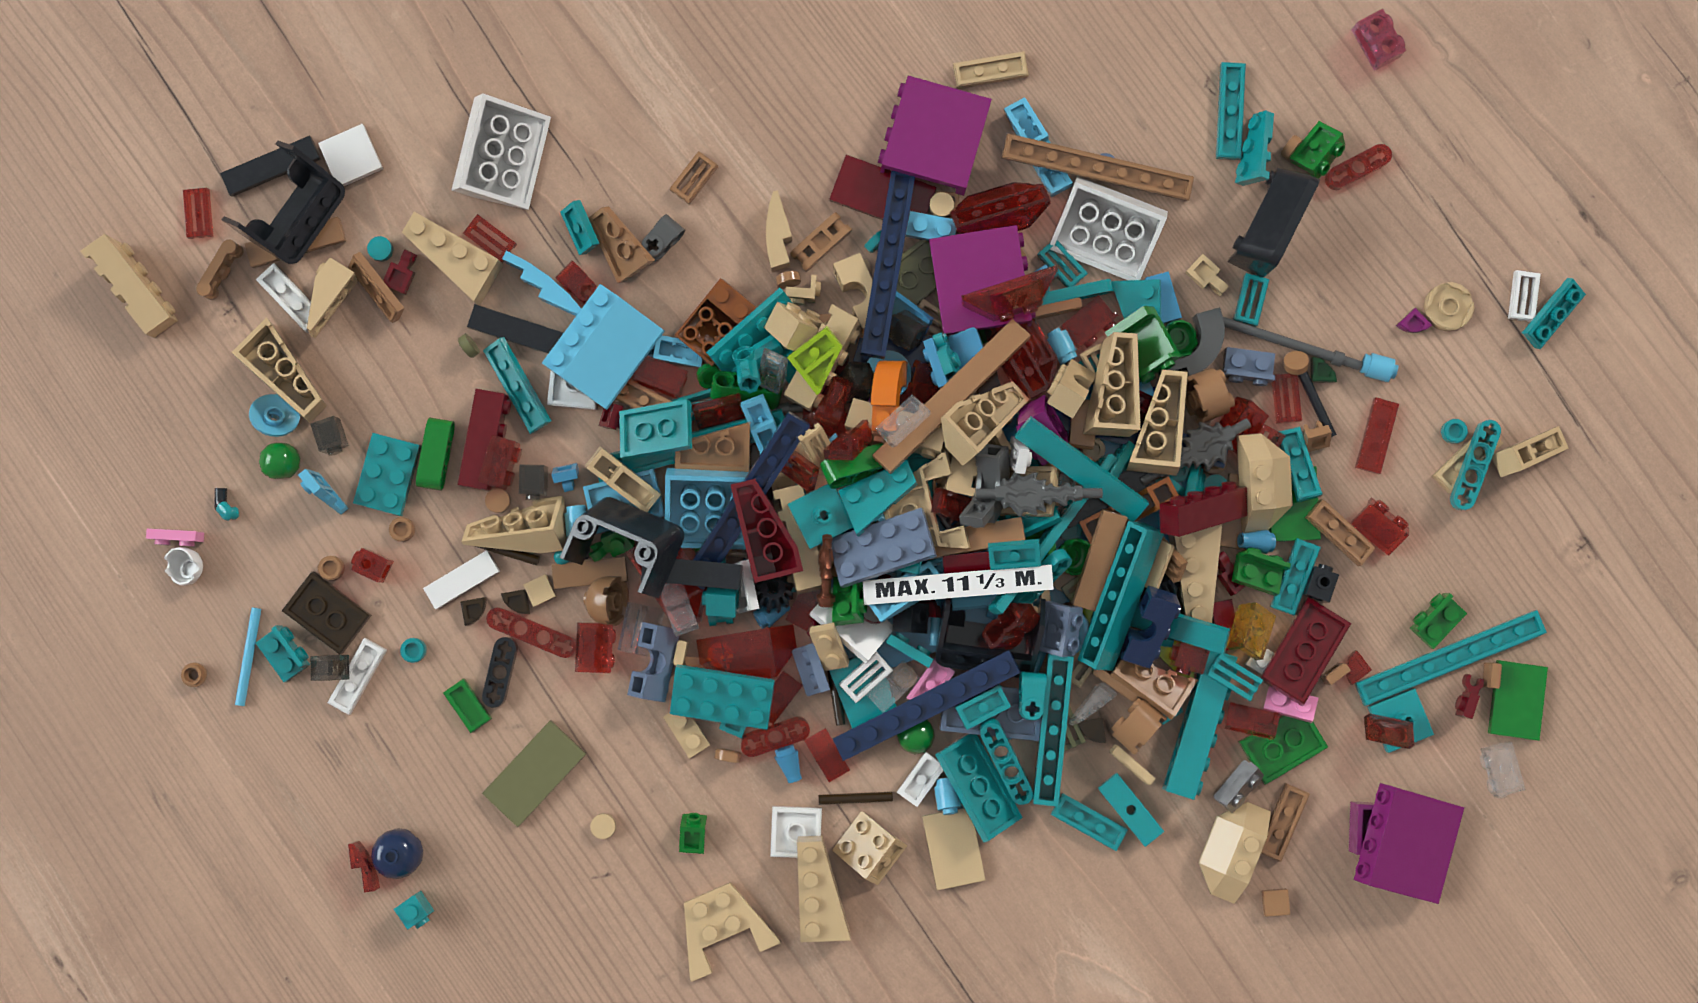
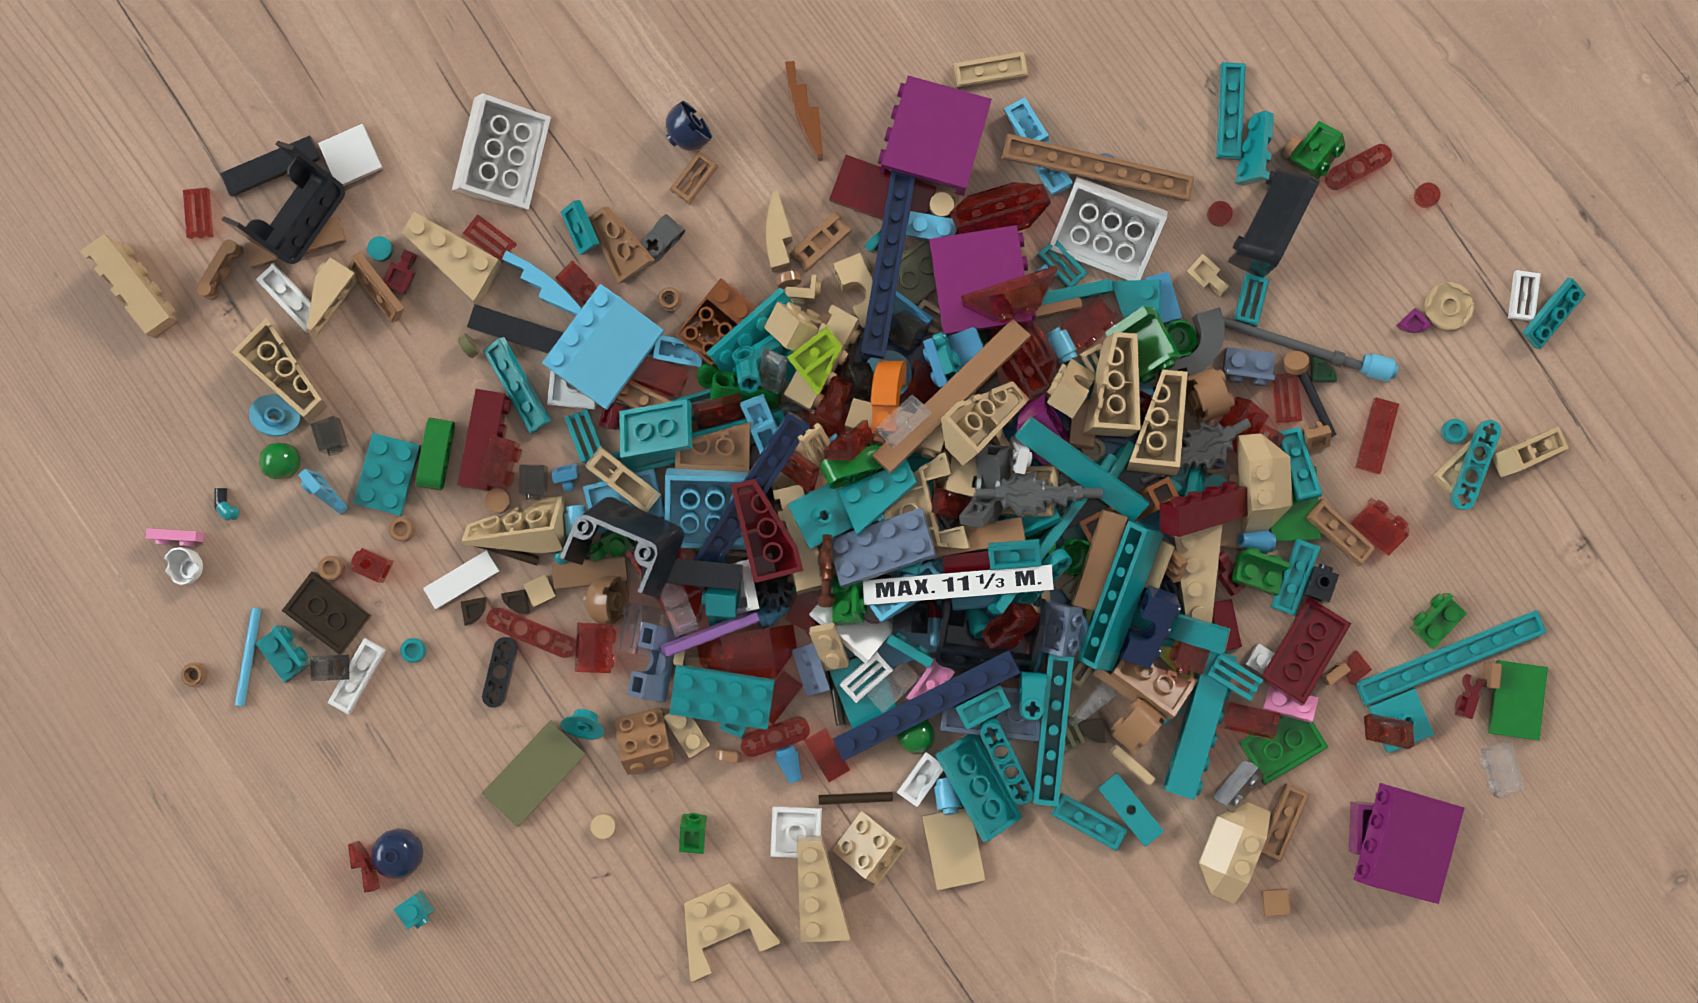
(467, 705): green tile -> none
(577, 416): none -> teal tile
(583, 725): none -> teal piece
(643, 741): none -> medium nougat bracket
(664, 293): none -> medium nougat plate
(685, 128): none -> dark blue cylinder
(709, 633): none -> medium lavender tile
(807, 116): none -> dark orange slope
(977, 621): none -> teal cone
(1219, 213): none -> clear red tile
(1251, 630): clear yellow bracket -> none
(1372, 42): clear pink brick -> none
(1427, 195): none -> clear red tile

